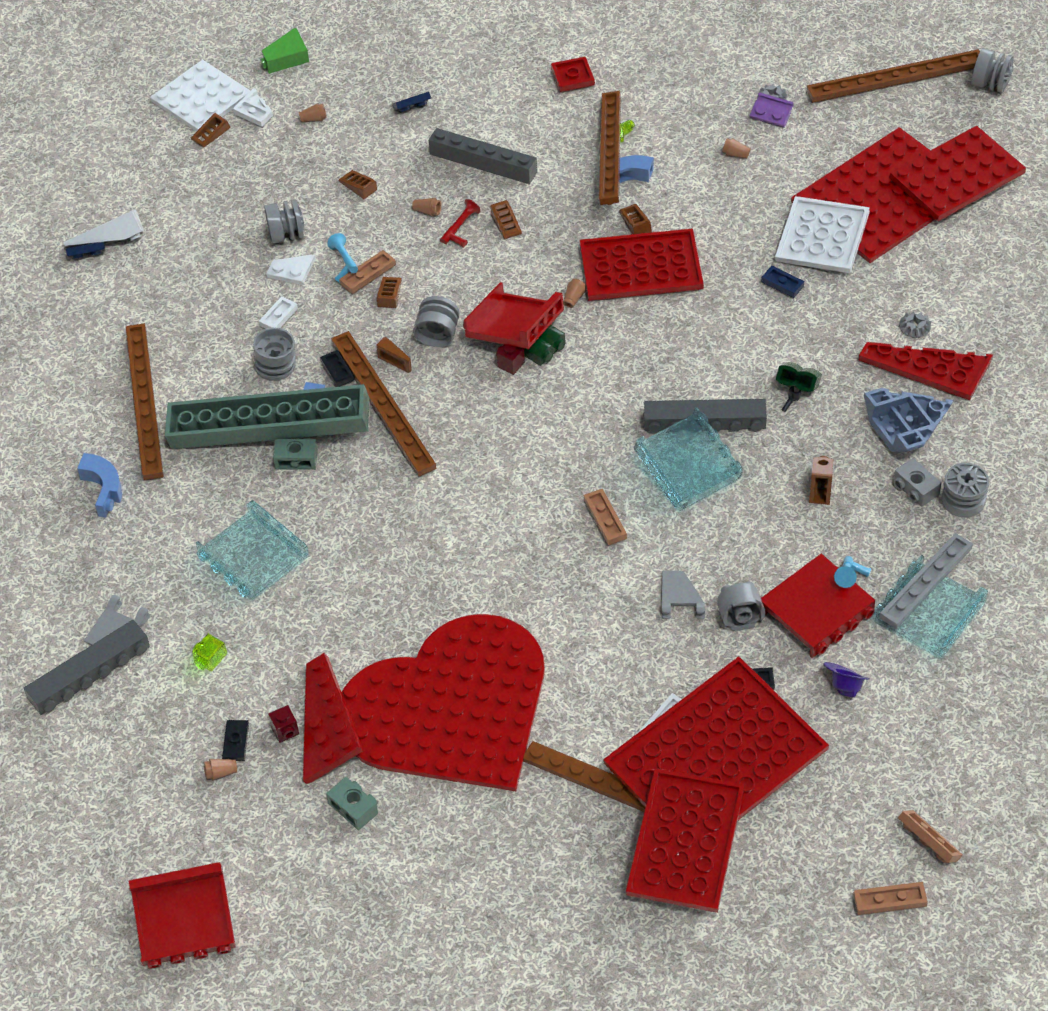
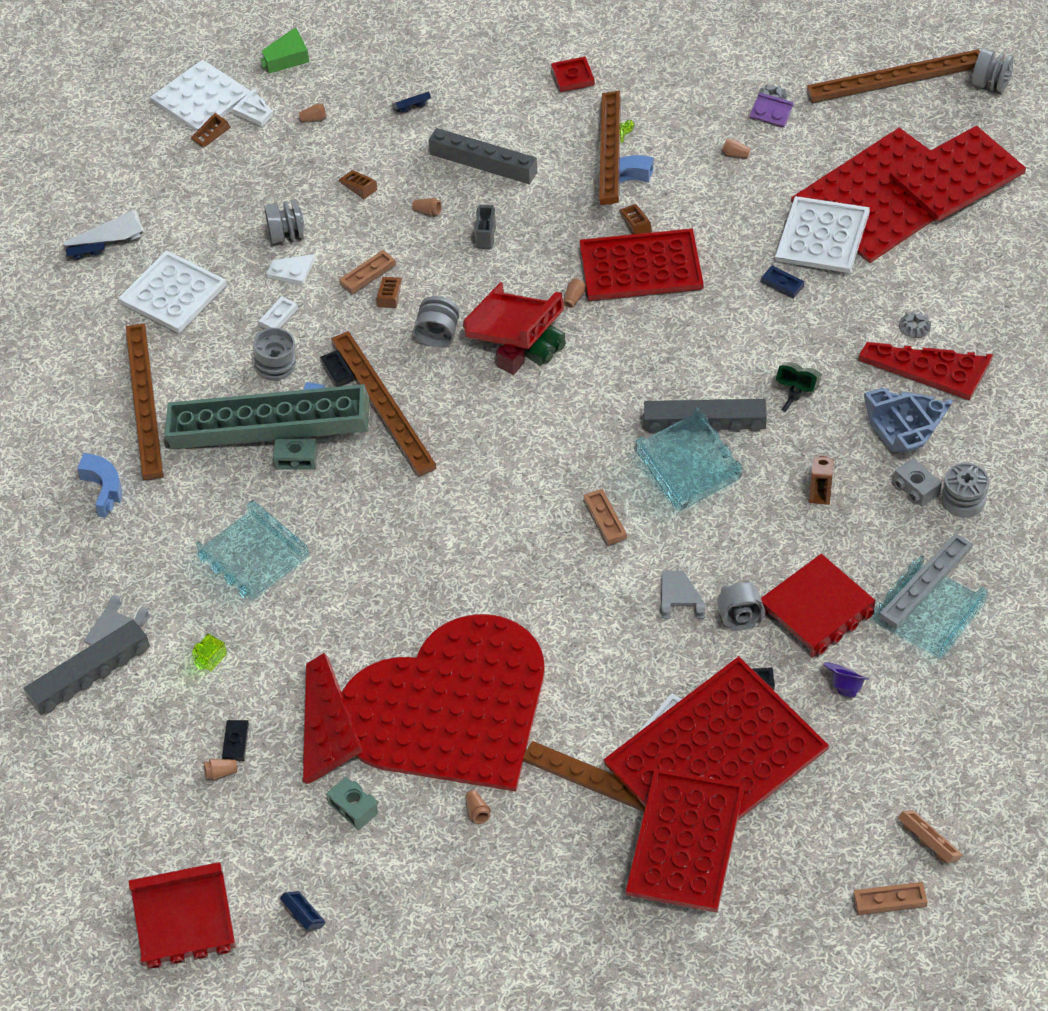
(172, 291): none -> white plate
(283, 723): dark red brick -> none
(302, 910): none -> dark blue plate
(337, 242): medium azure piece -> none
(393, 355): dark orange slope -> none
(471, 207): red piece -> none
(477, 807): none -> nougat cone
(485, 226): none -> dark grey brick
(503, 209): dark orange slope -> none
(846, 575): medium azure piece -> none

